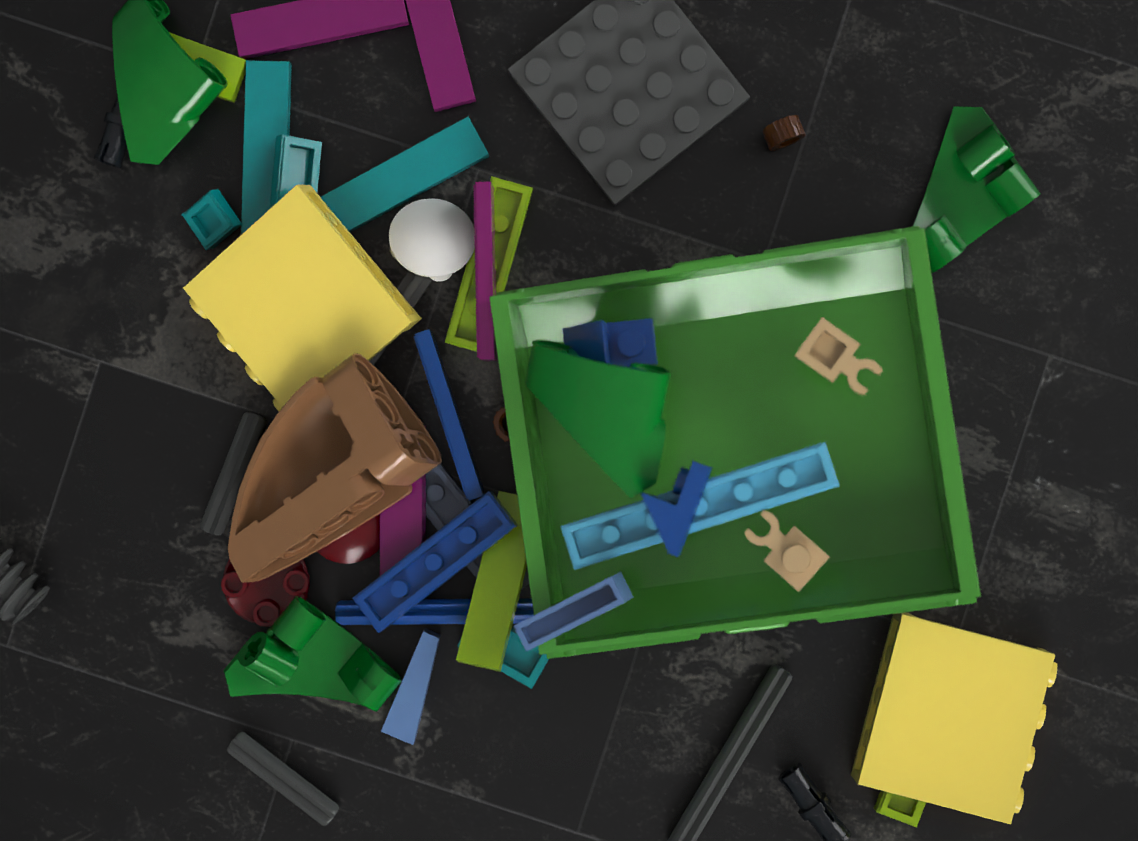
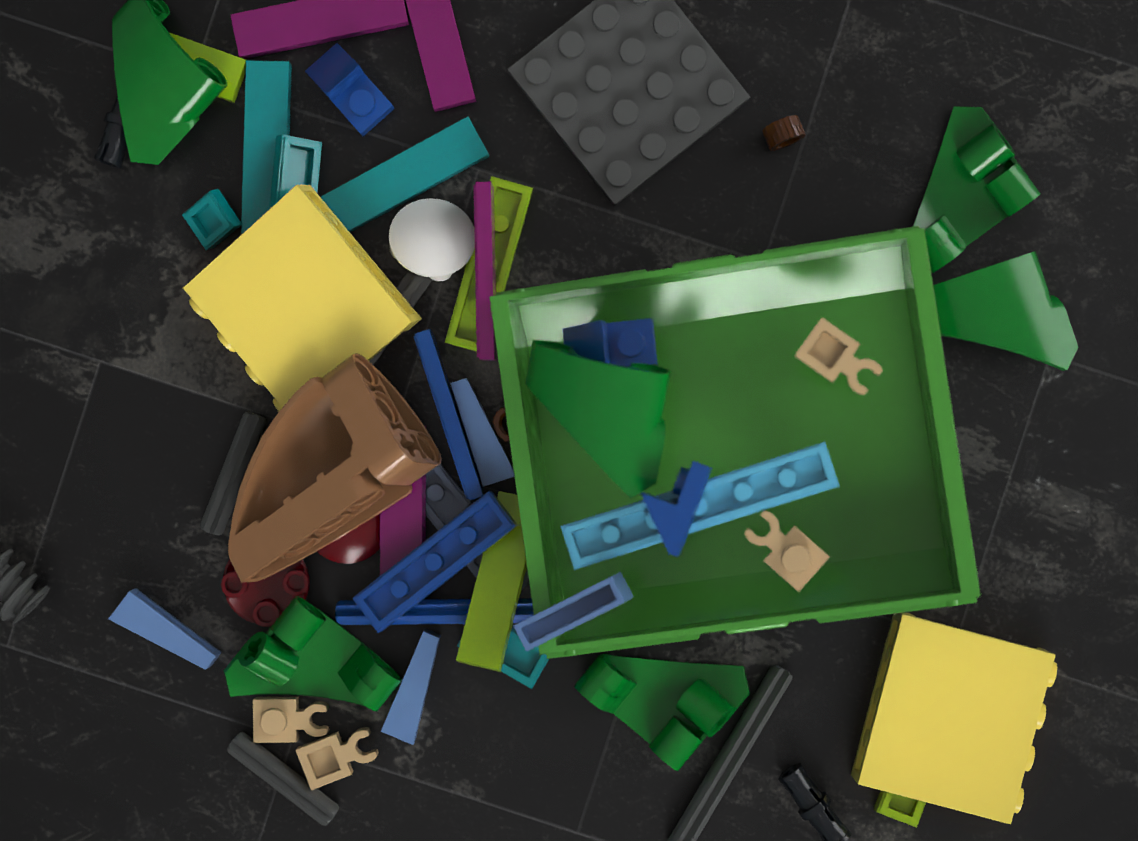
(157, 625): none -> medium blue piece
(281, 719): none -> tan plate
(330, 758): none -> tan plate
(350, 89): none -> blue slope
(485, 445): none -> medium blue piece
(666, 700): none -> green panel
(1008, 310): none -> green panel

